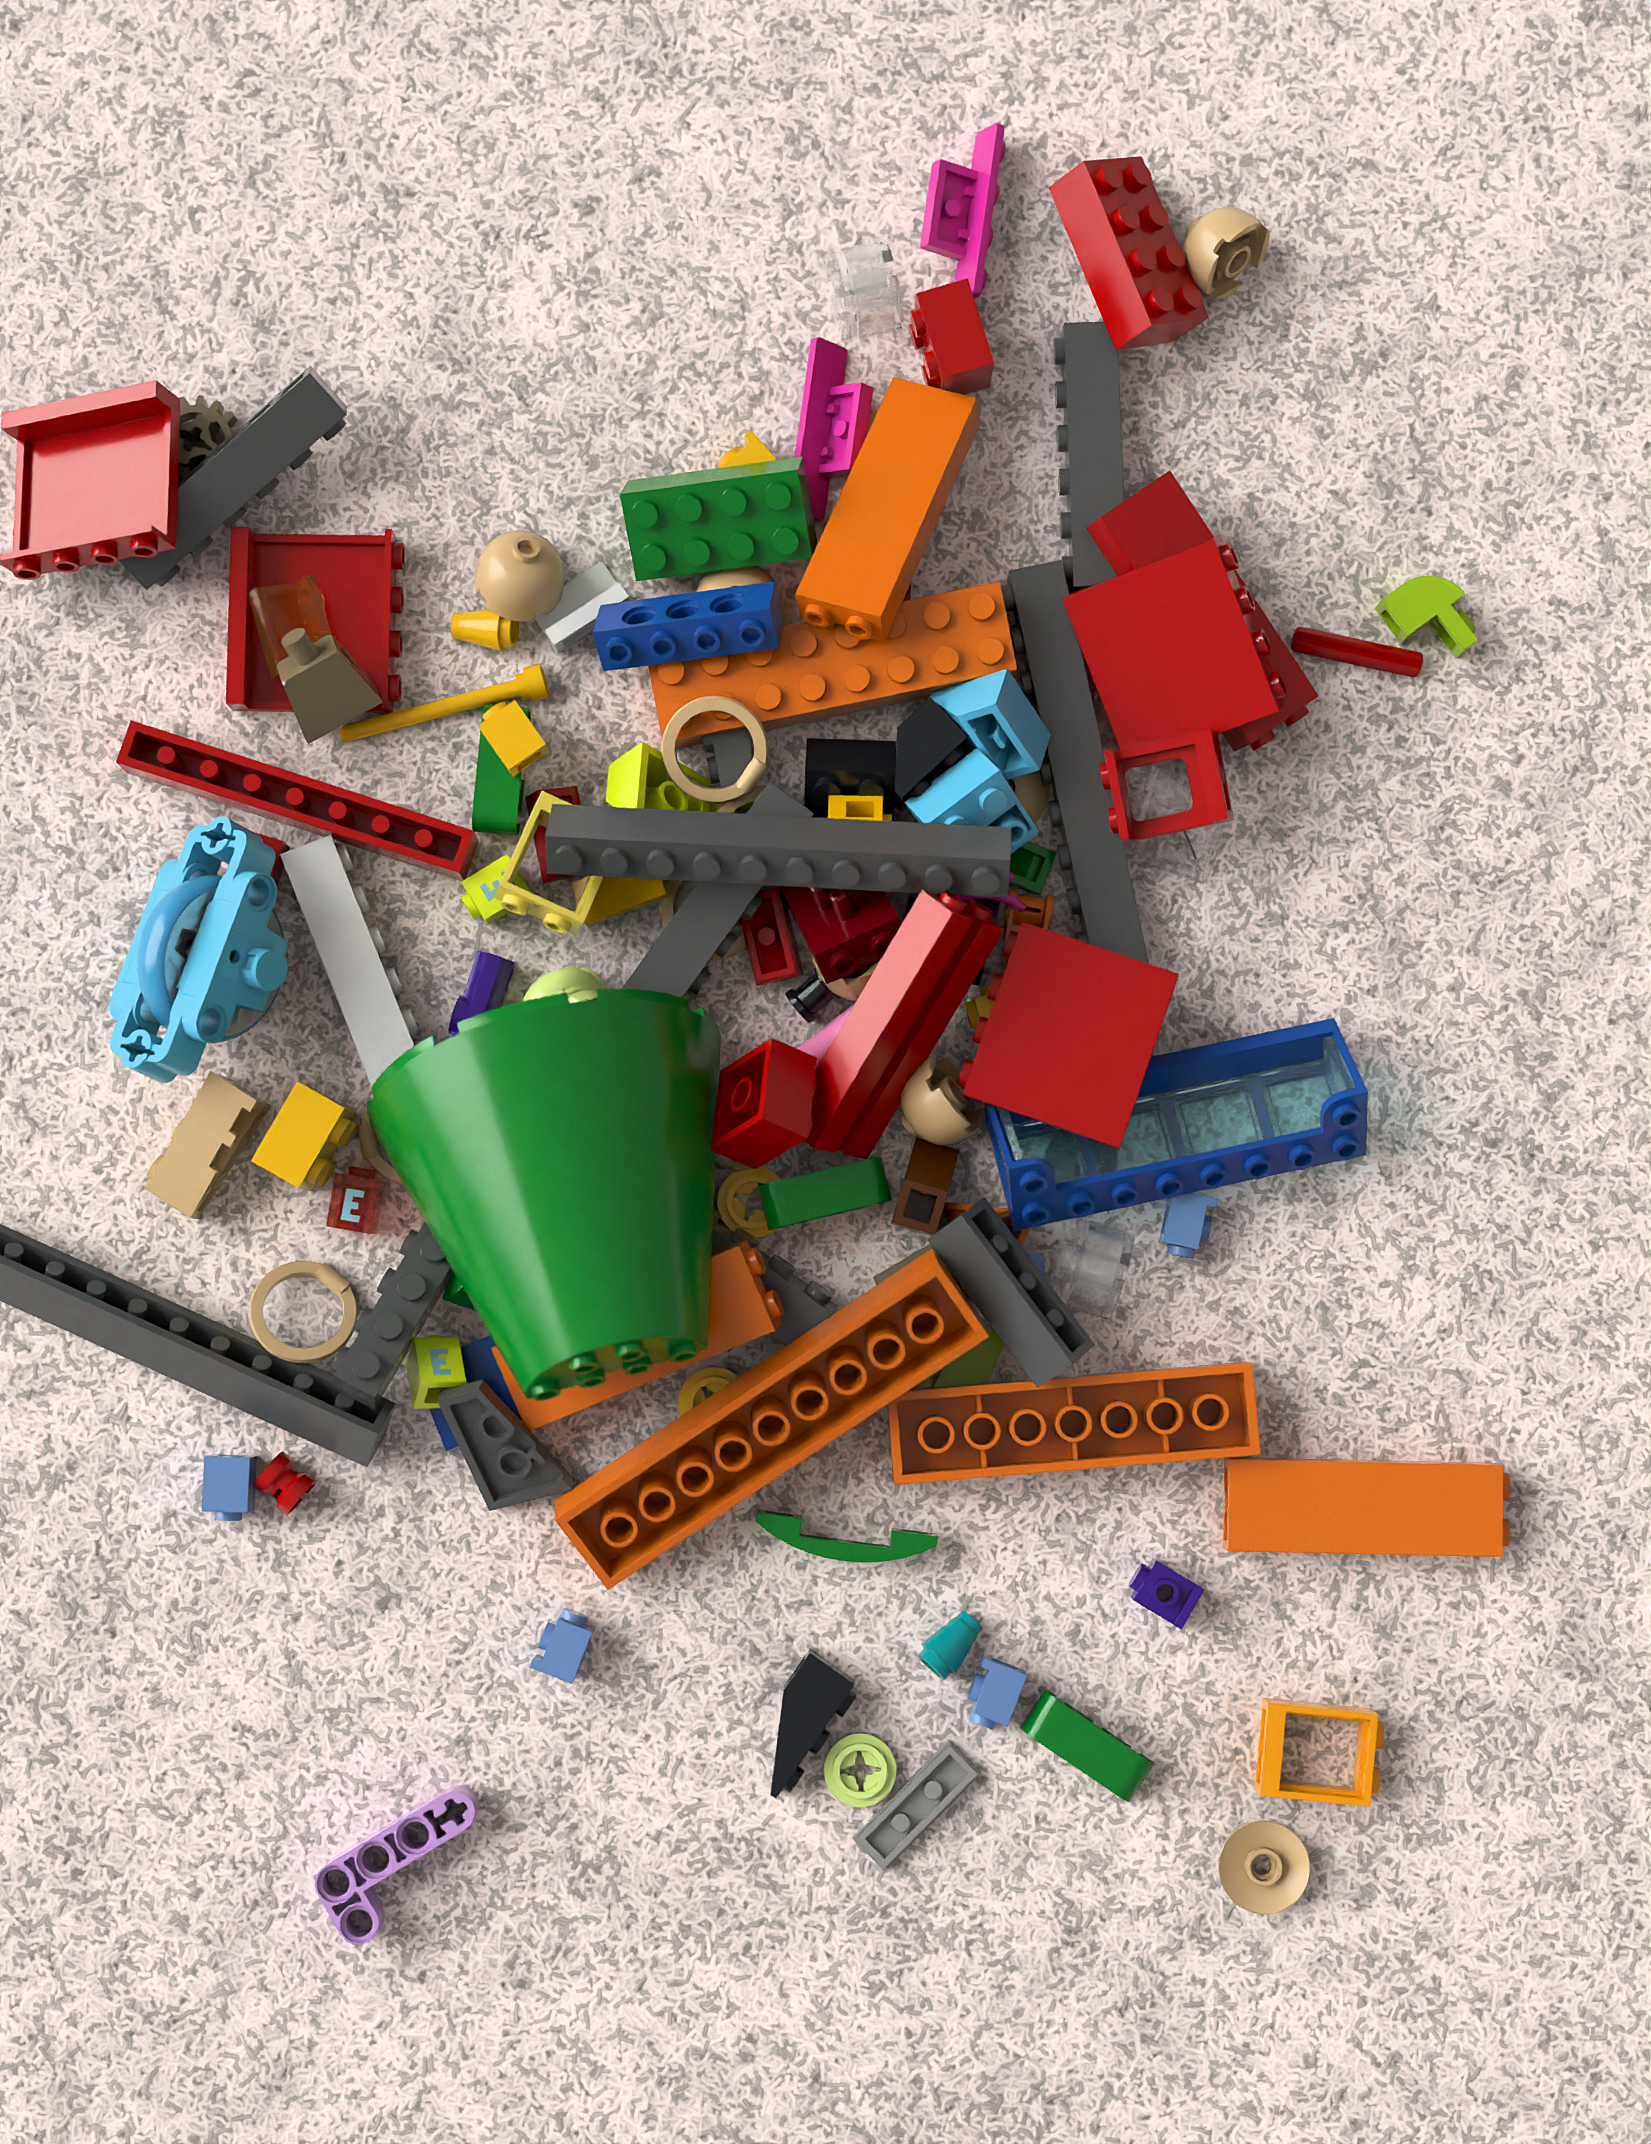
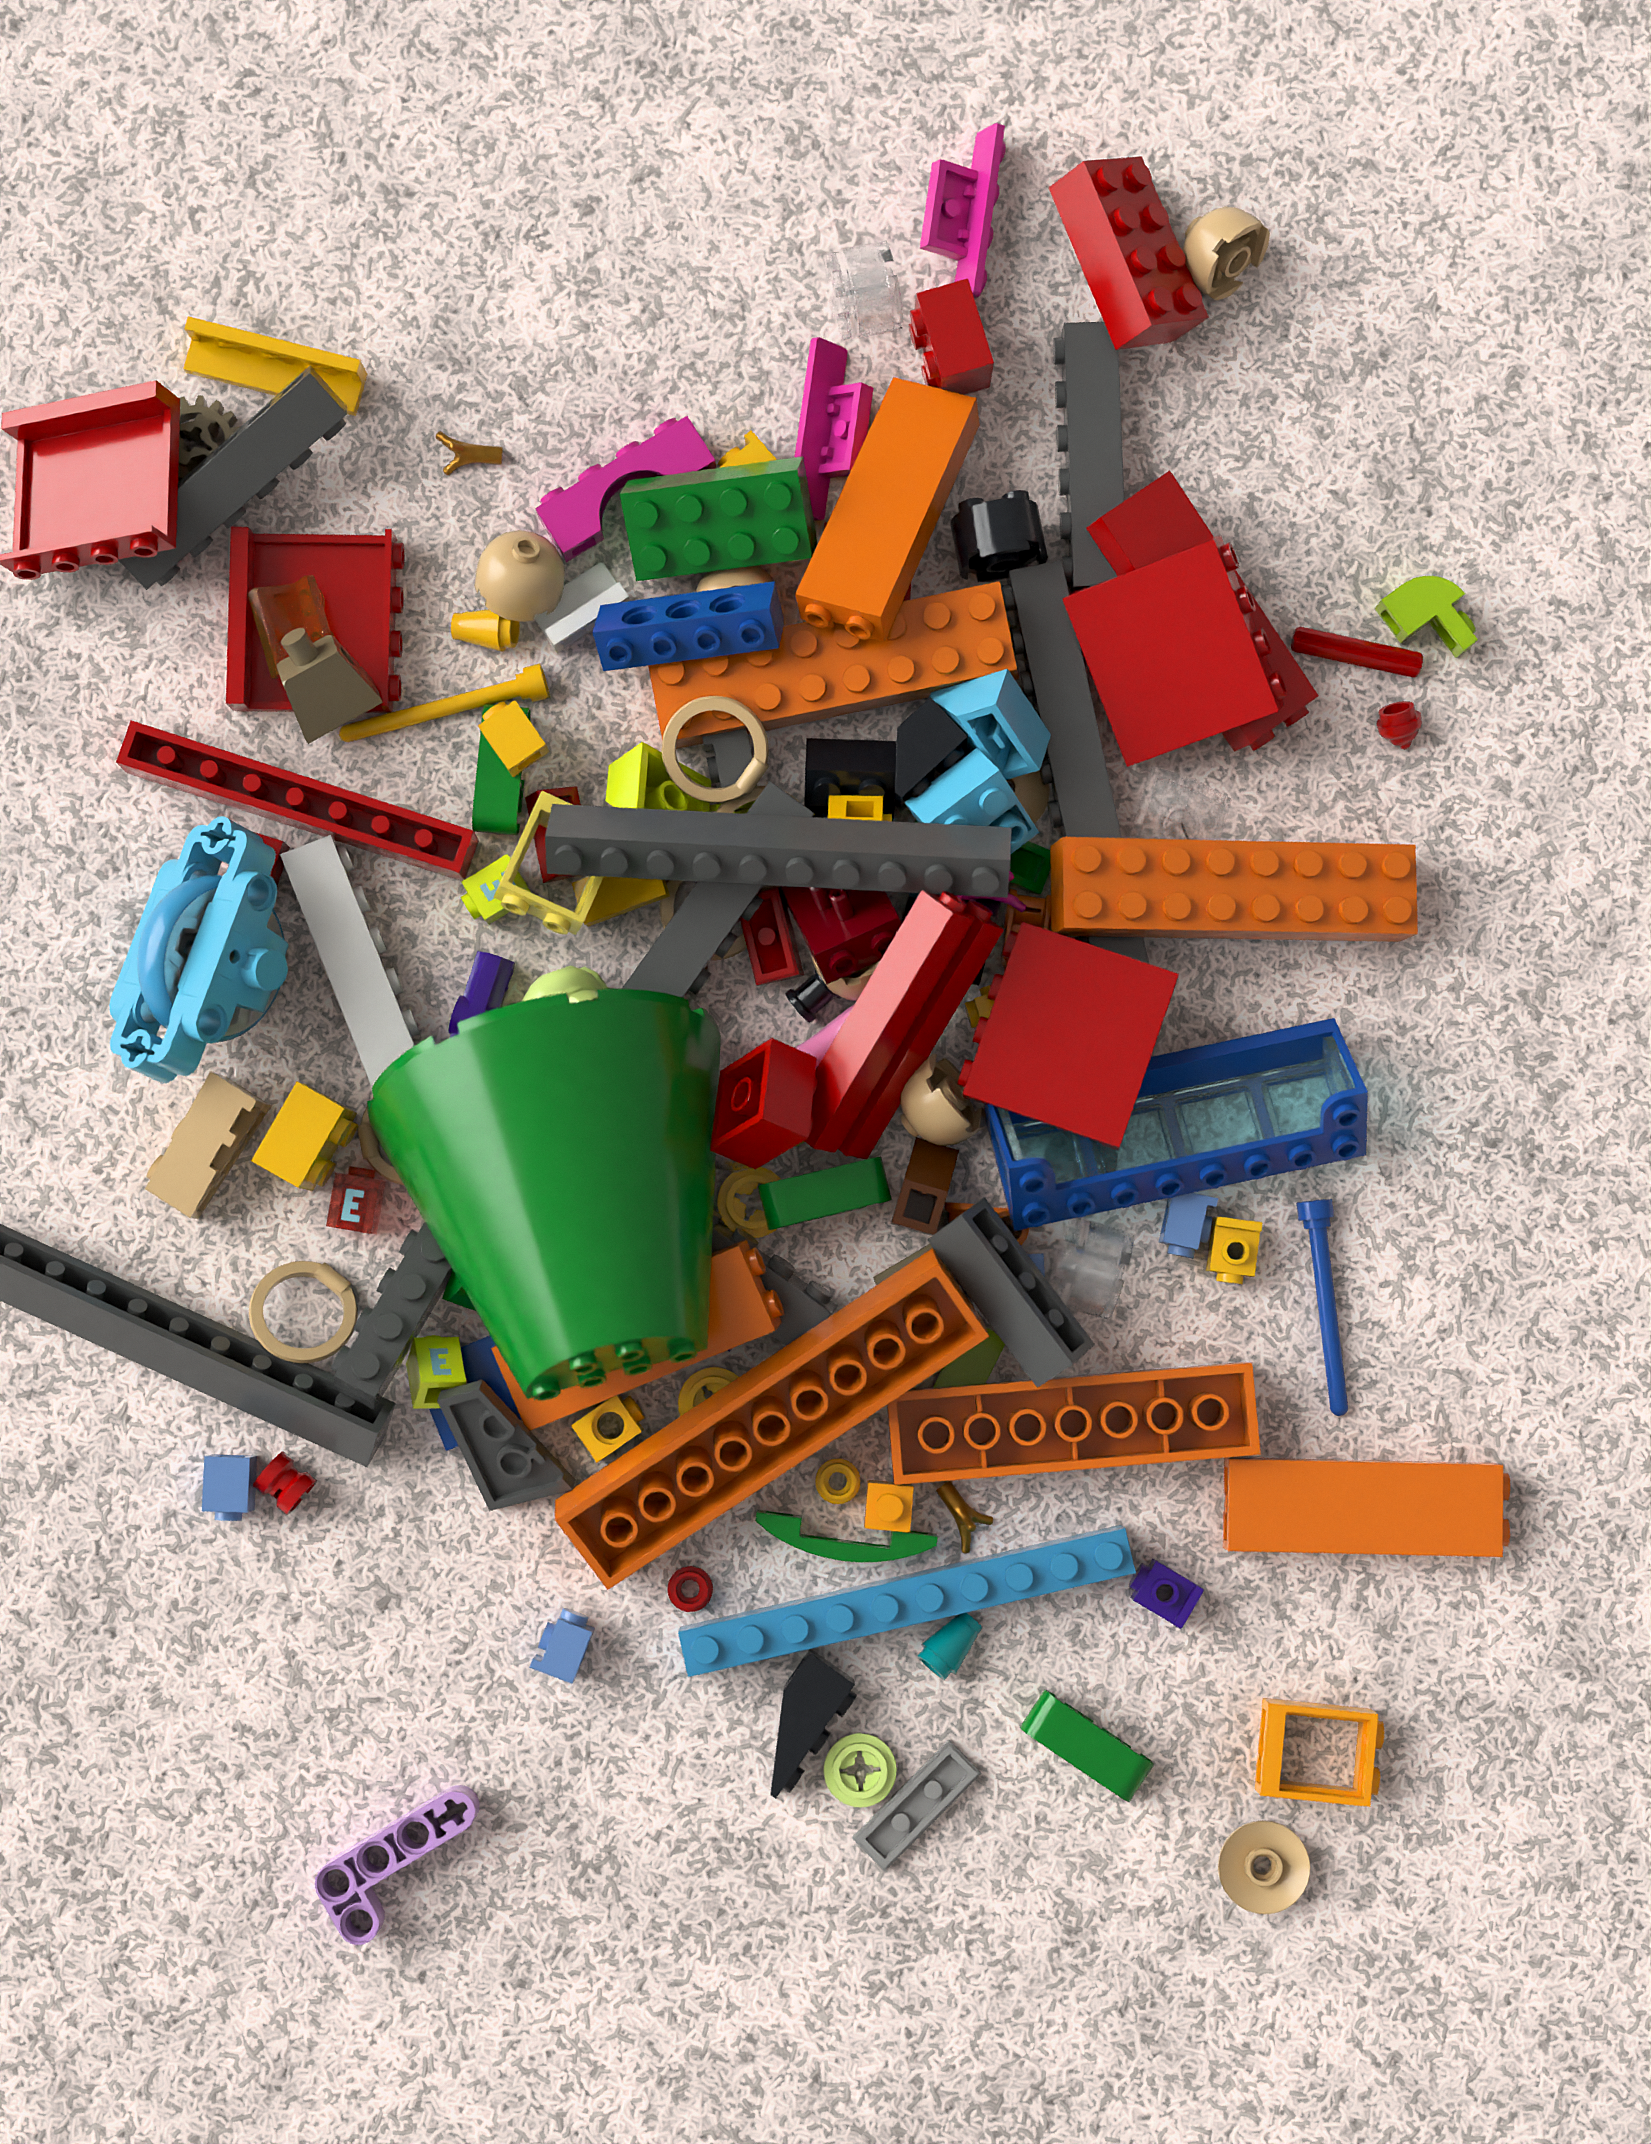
(267, 362): none -> yellow fence
(469, 453): none -> pearl gold bar
(576, 514): none -> dark pink arch
(592, 1437): none -> yellow brick
(685, 1603): none -> red plate
(832, 1495): none -> yellow plate
(888, 1506): none -> light orange brick
(906, 1600): none -> dark azure brick
(962, 1513): none -> pearl gold bar
(995, 1692): medium blue brick -> none
(997, 536): none -> black brick
(1206, 781): red window -> none
(1223, 1233): none -> yellow brick
(1233, 889): none -> orange brick
(1316, 1219): none -> blue piece
(1399, 723): none -> red plate

